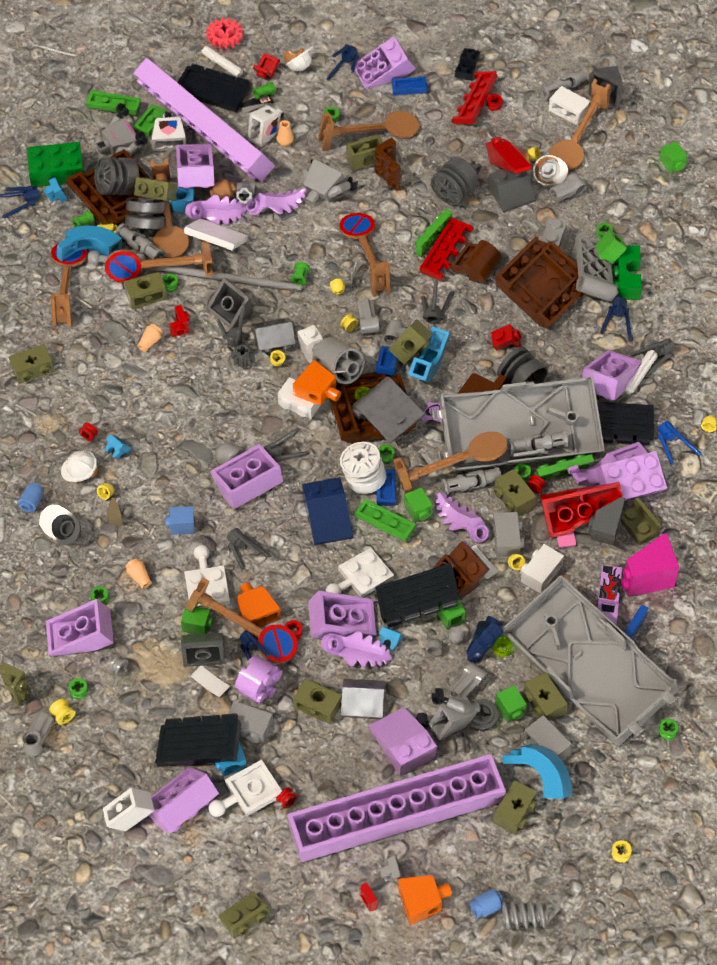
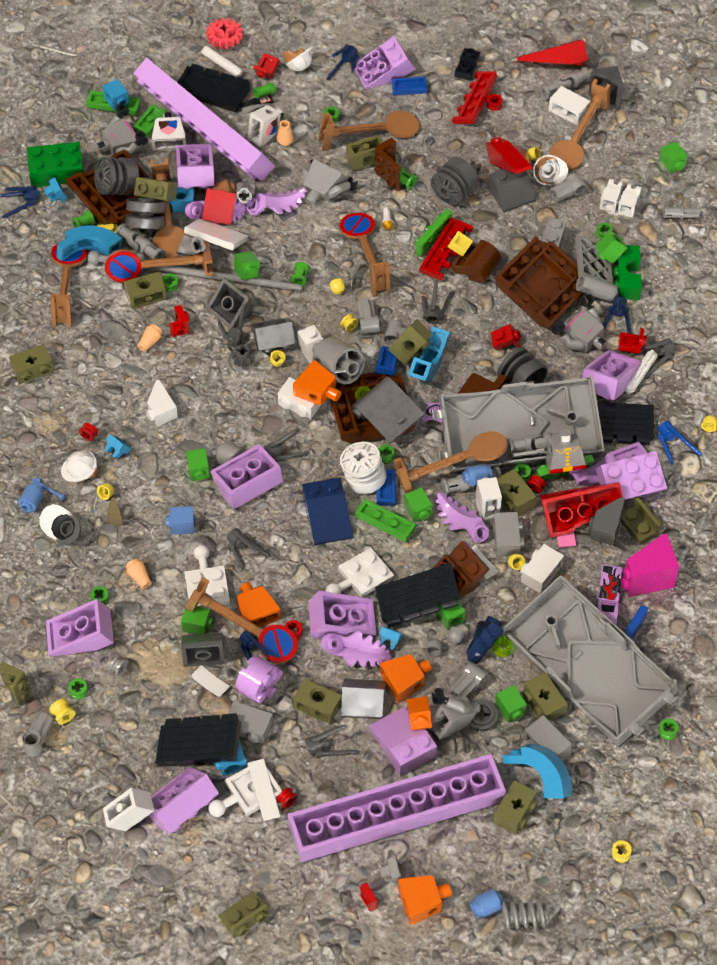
(61, 497): none -> medium blue hinge
(115, 93): none -> dark azure brick
(160, 405): none -> white slope
(190, 246): none -> light grey piece
(198, 464): none -> bright green brick
(219, 206): none -> piece
(246, 265): none -> bright green brick
(263, 790): none -> white sticker
(316, 743): none -> dark grey plant
(387, 222): none -> piece
(404, 676): none -> orange torso
(407, 178): none -> bright green bush
(419, 713): none -> orange brick
(460, 243): none -> light yellow plate
(476, 473): none -> medium blue brick
(488, 498): none -> white brick
(564, 453): none -> light grey torso
(566, 53): none -> wedge
(583, 330): none -> light grey torso
(626, 201): none -> white legs
(632, 342): none -> red bracket
(681, 212): none -> light grey axle

